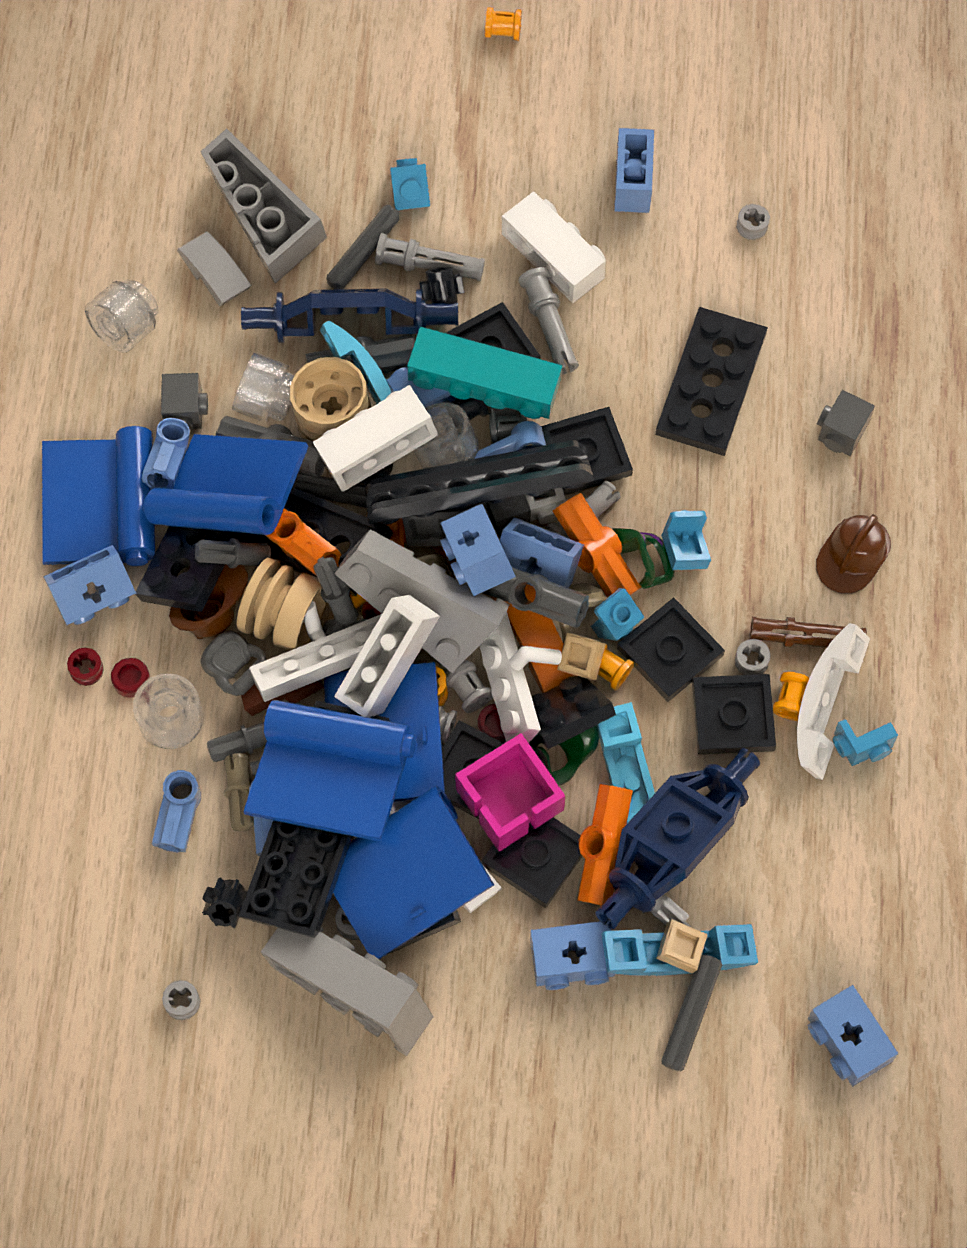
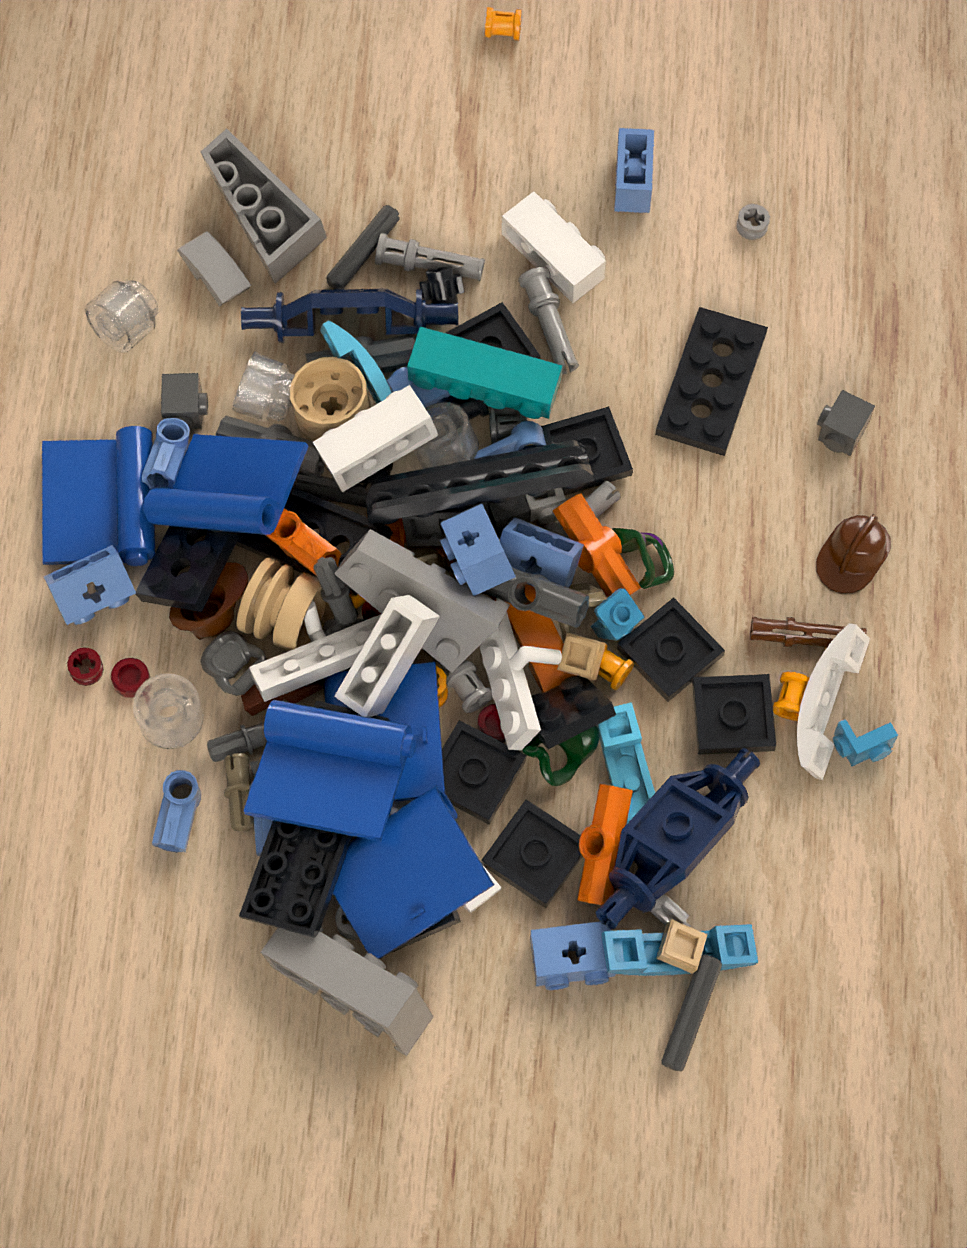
(181, 988): light grey bush -> none
(224, 902): black gear -> none
(231, 552): dark grey axle -> none
(409, 184): dark azure bracket -> none
(447, 723): light grey bush -> none
(510, 791): dark pink piece -> none
(686, 541): dark azure bracket -> none
(741, 659): light grey bush -> none
(850, 1014): medium blue brick -> none

